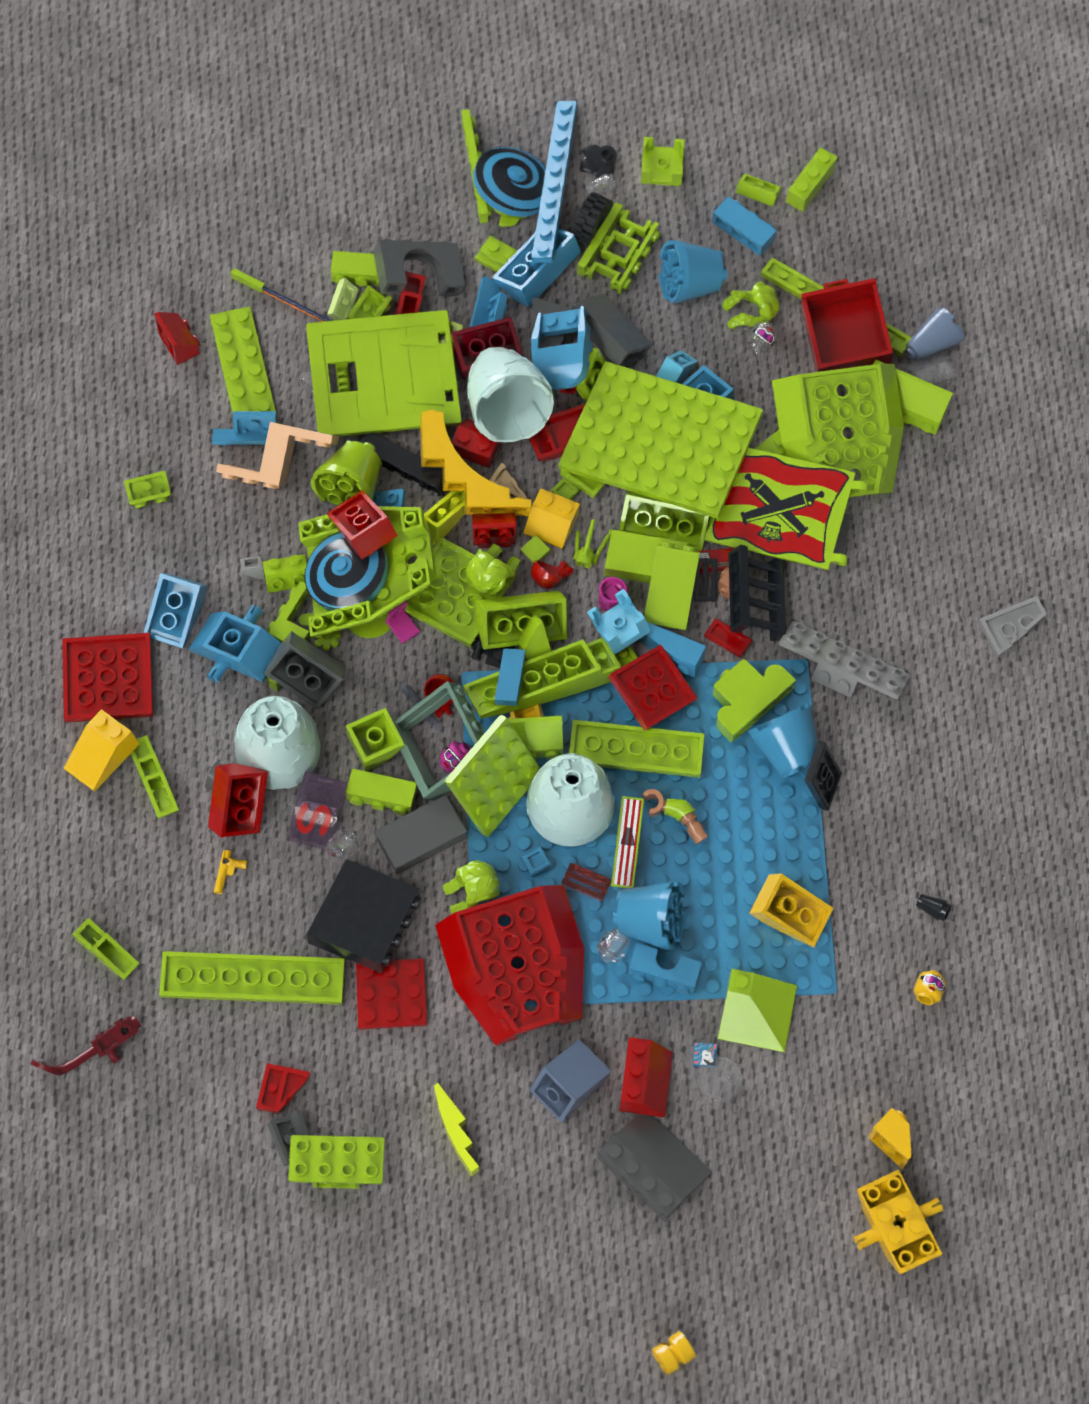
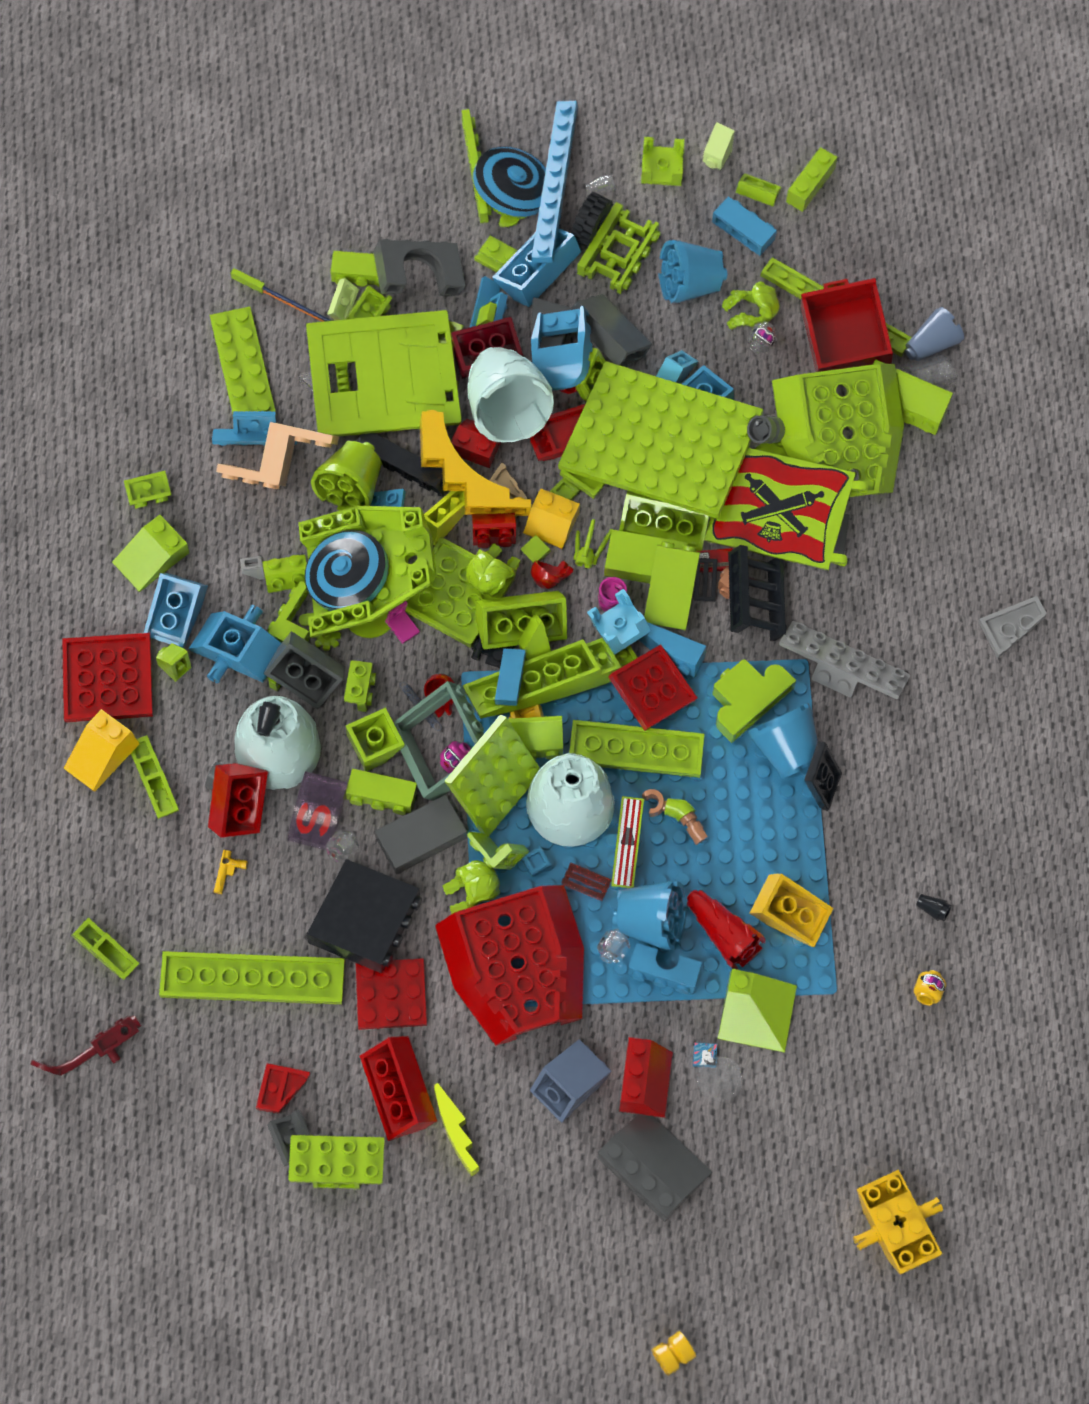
(151, 553): none -> lime slope
(174, 661): none -> lime slope
(177, 336): red slope -> none
(267, 718): none -> black cone
(359, 684): none -> lime bracket
(362, 524): red slope -> none
(398, 1087): none -> red slope
(411, 296): red slope -> none
(486, 313): none -> lime tile
(499, 857): none -> lime bracket
(596, 162): black plate -> none
(718, 146): none -> yellowish green slope
(728, 932): none -> red cone
(733, 642): red tile -> none
(766, 429): none -> dark grey wheel
(893, 1137): yellow slope -> none

